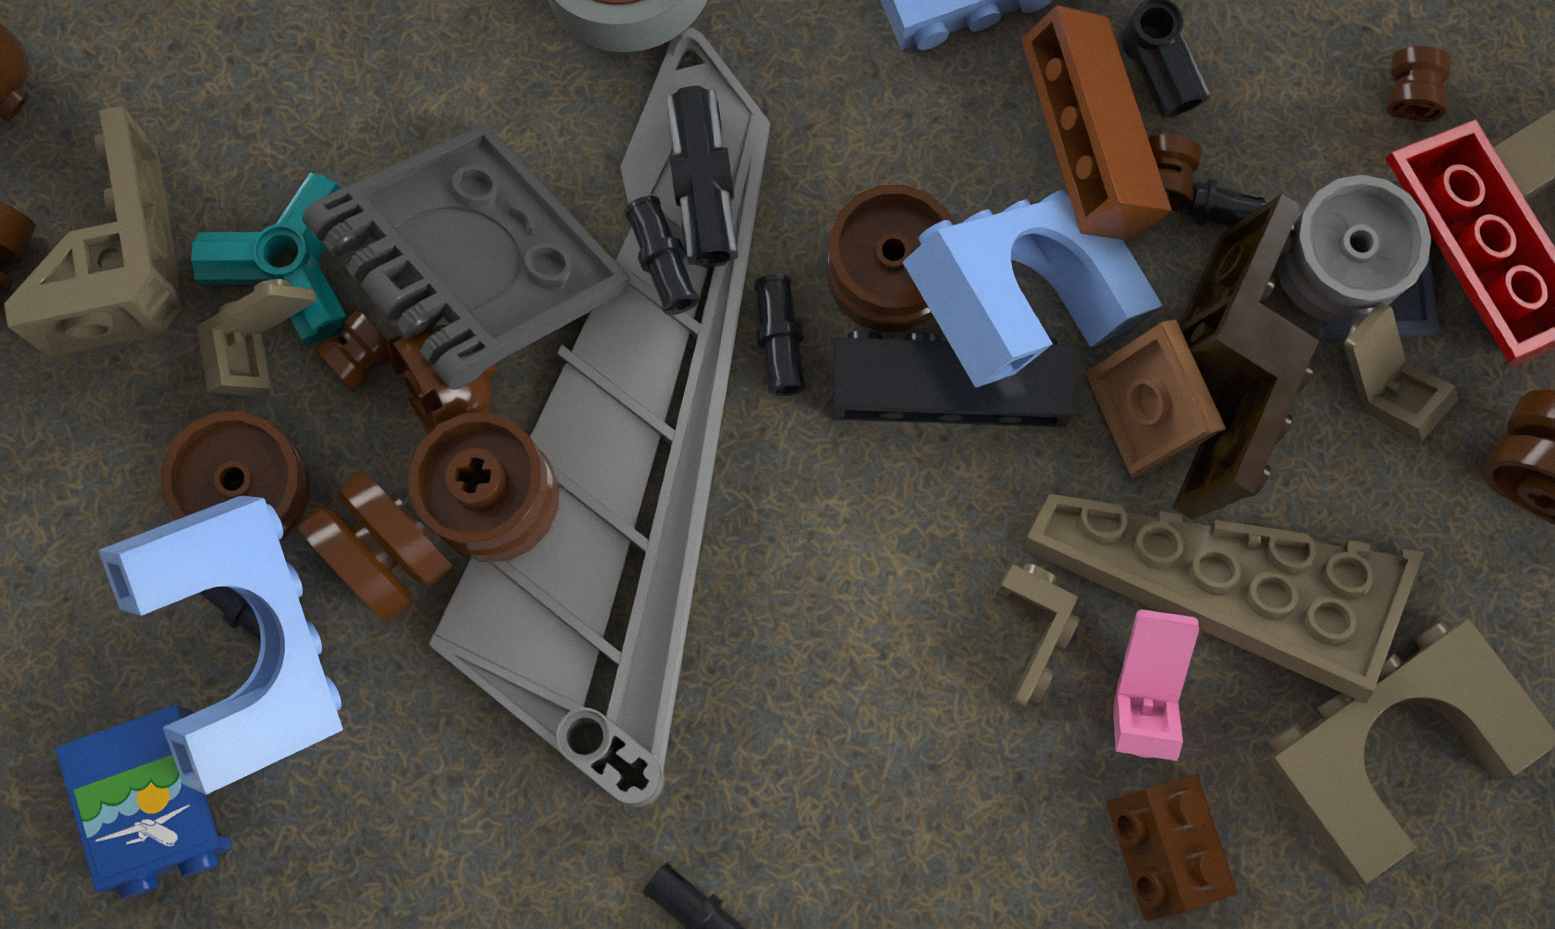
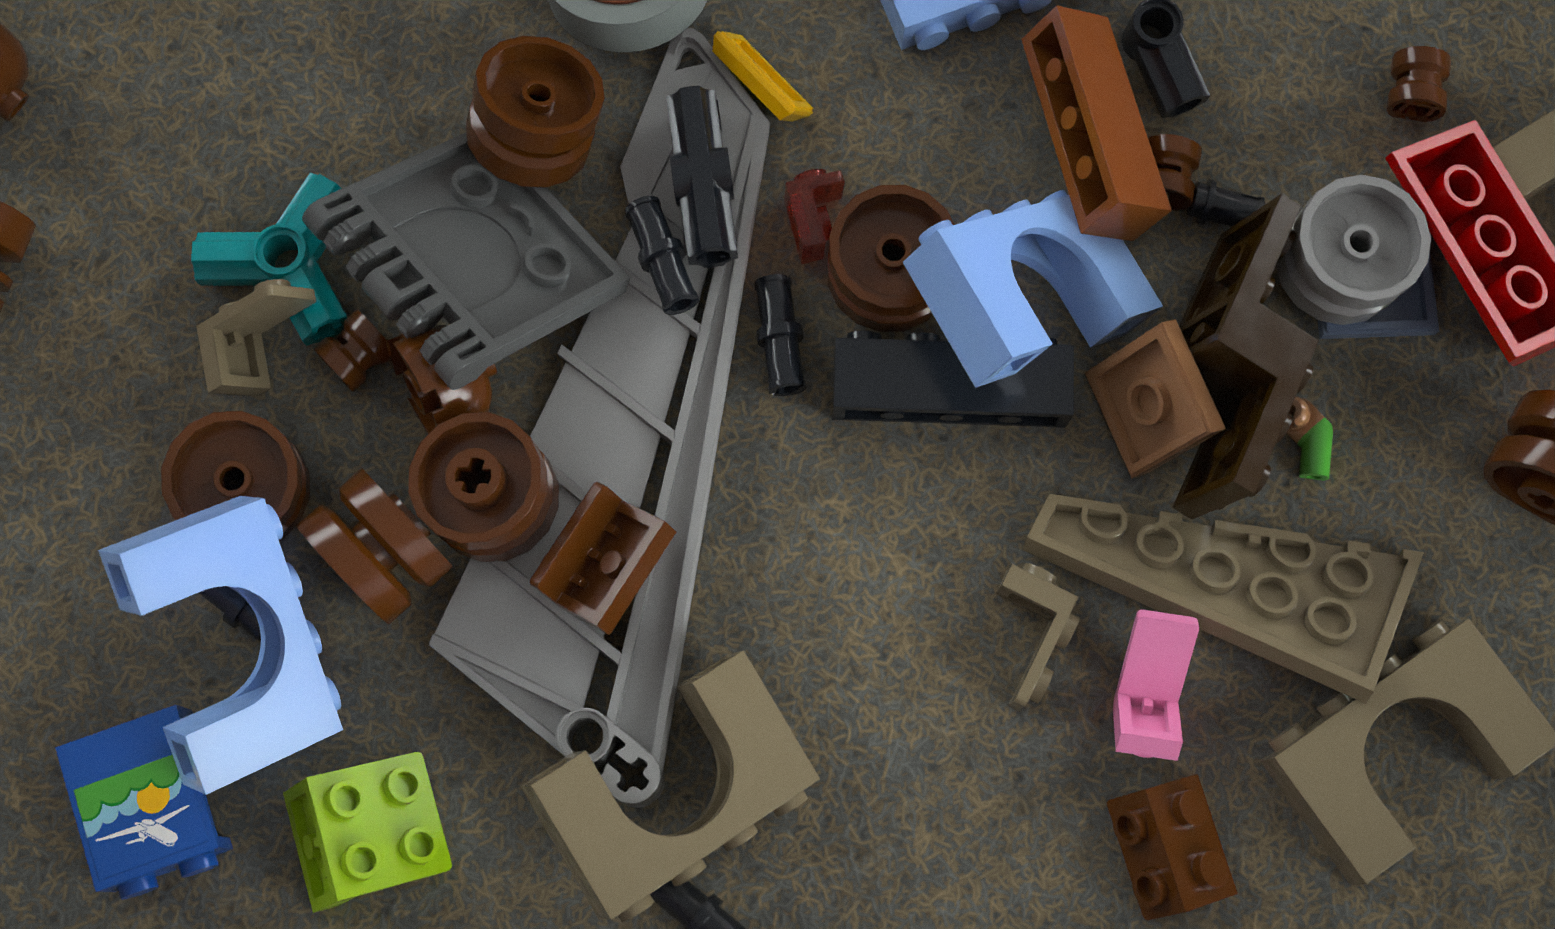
(92, 303): dark tan bracket -> none
(366, 829): none -> lime bracket
(534, 111): none -> reddish brown wheel
(602, 558): none -> reddish brown bracket
(757, 773): none -> dark tan arch
(760, 77): none -> yellow tile
(810, 223): none -> clear red bracket
(1314, 437): none -> bright green arm
(1389, 384): dark tan bracket -> none

